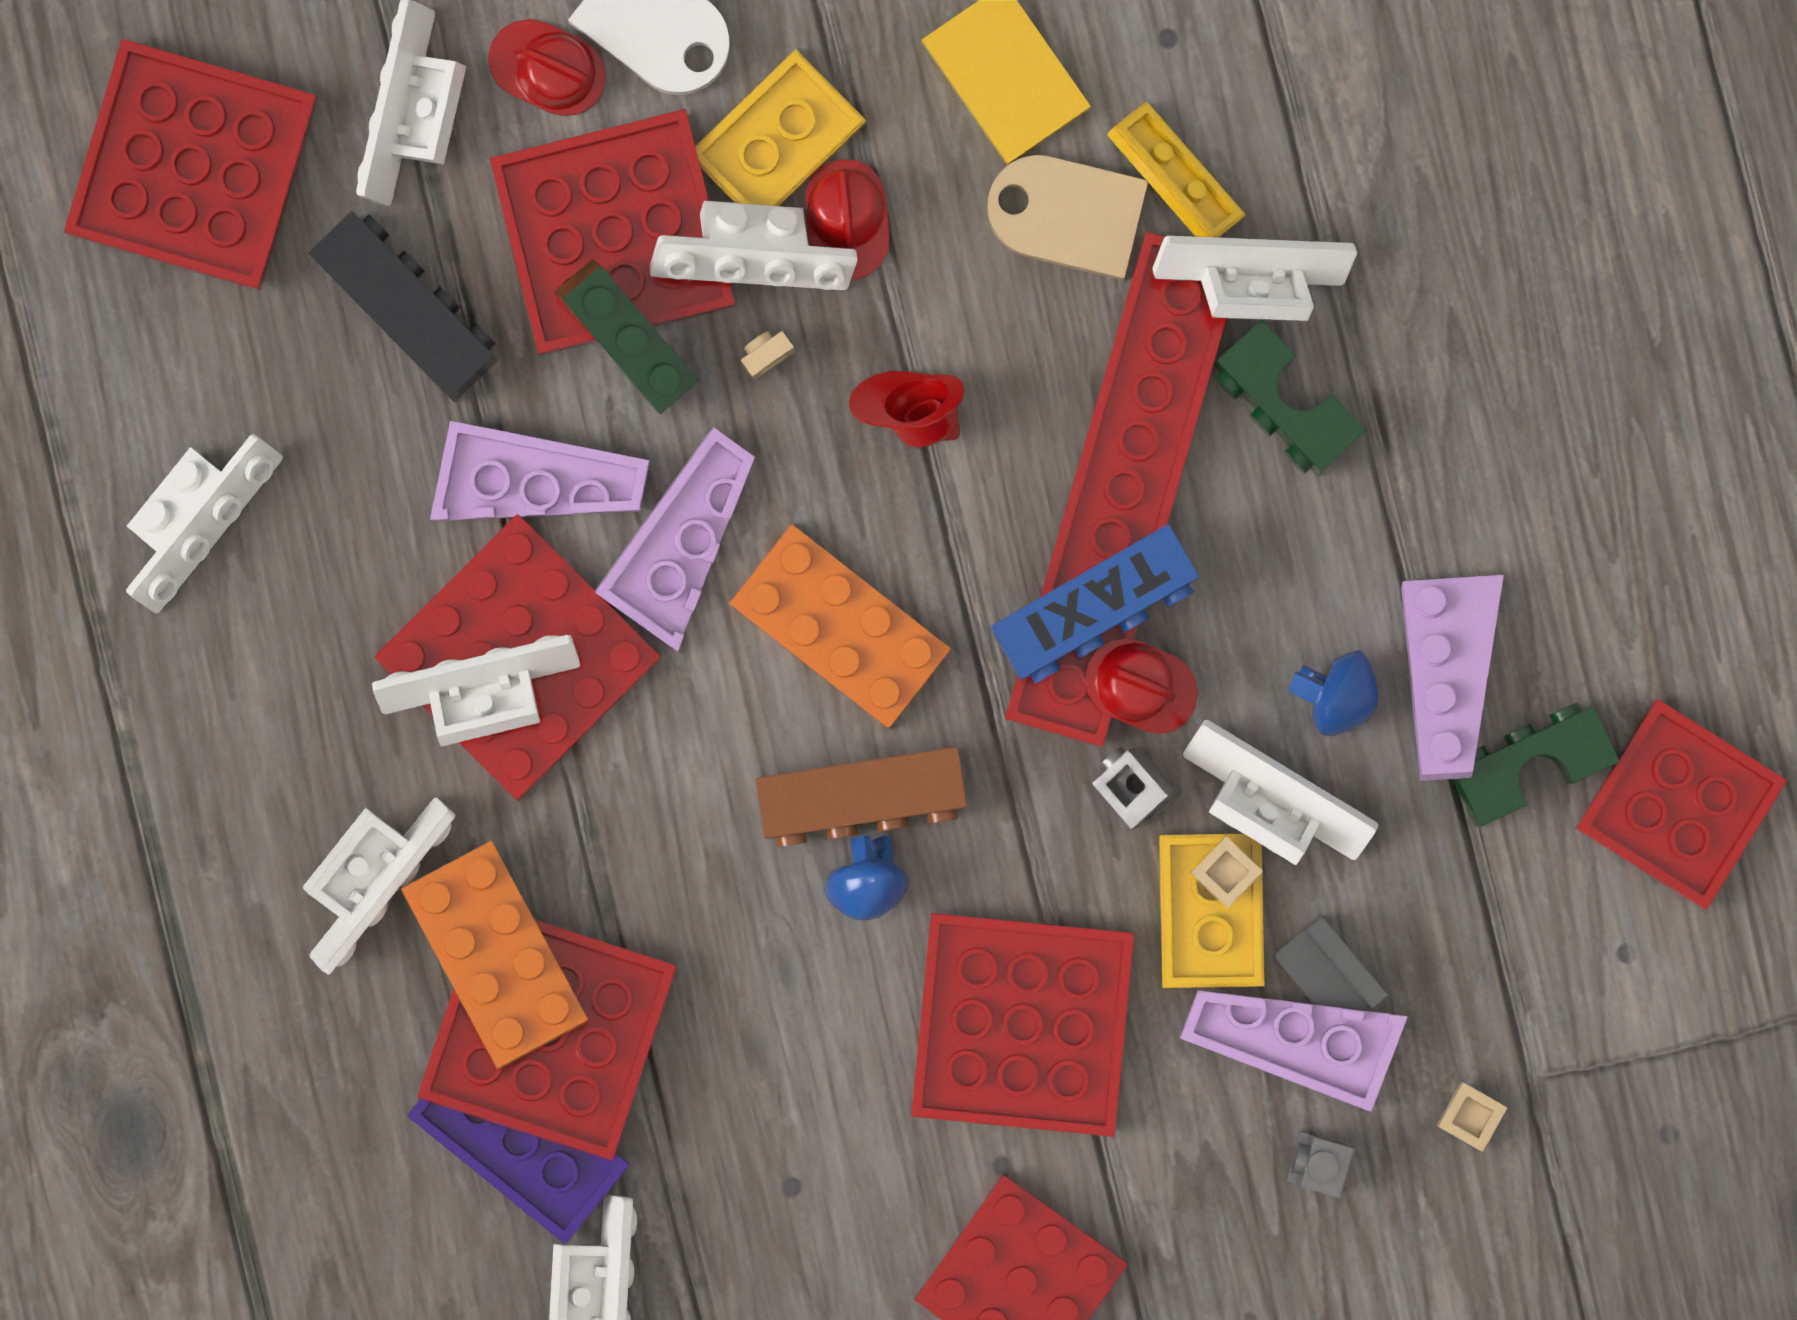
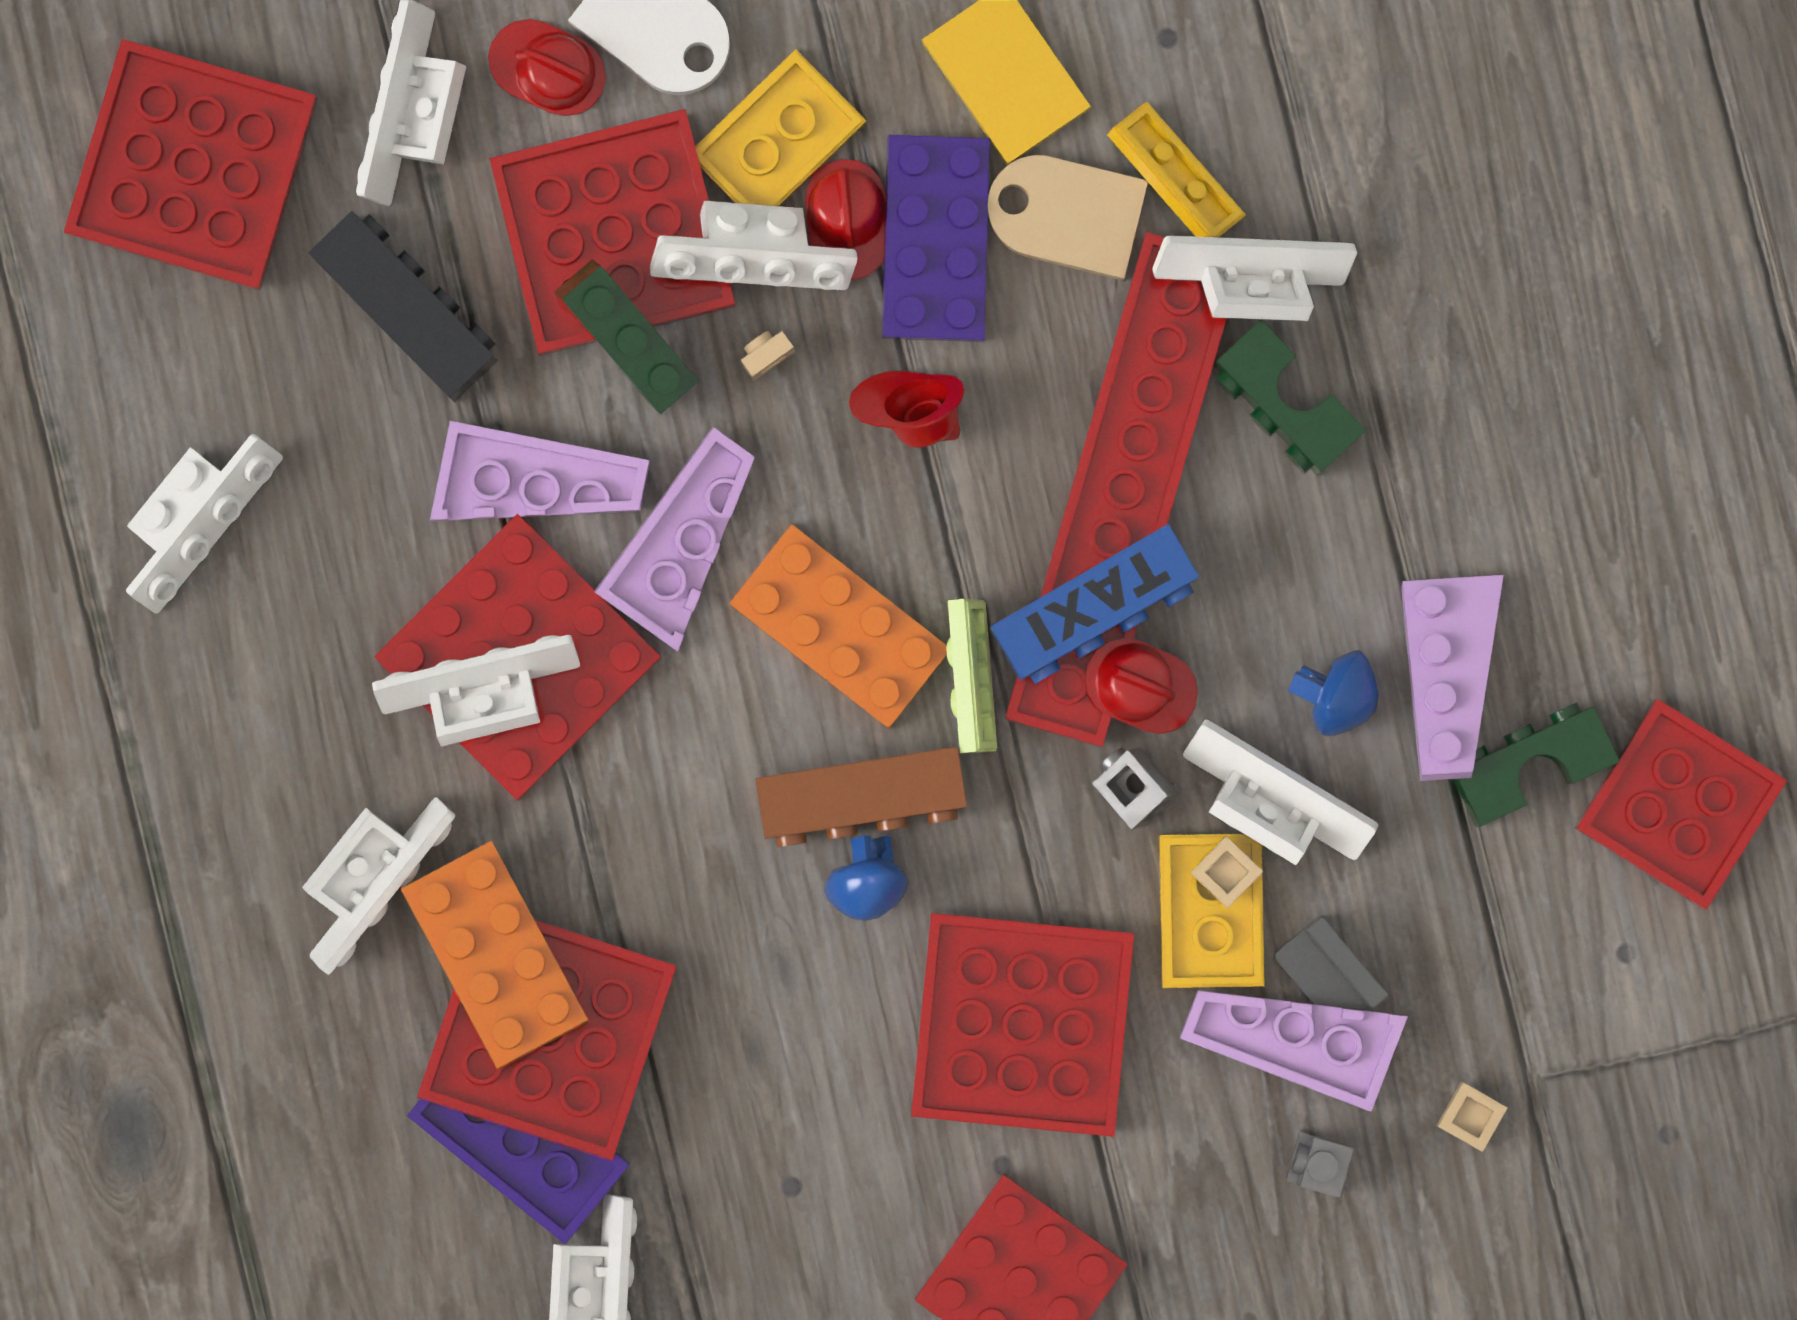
(935, 238): none -> dark purple plate
(973, 691): none -> yellowish green plate

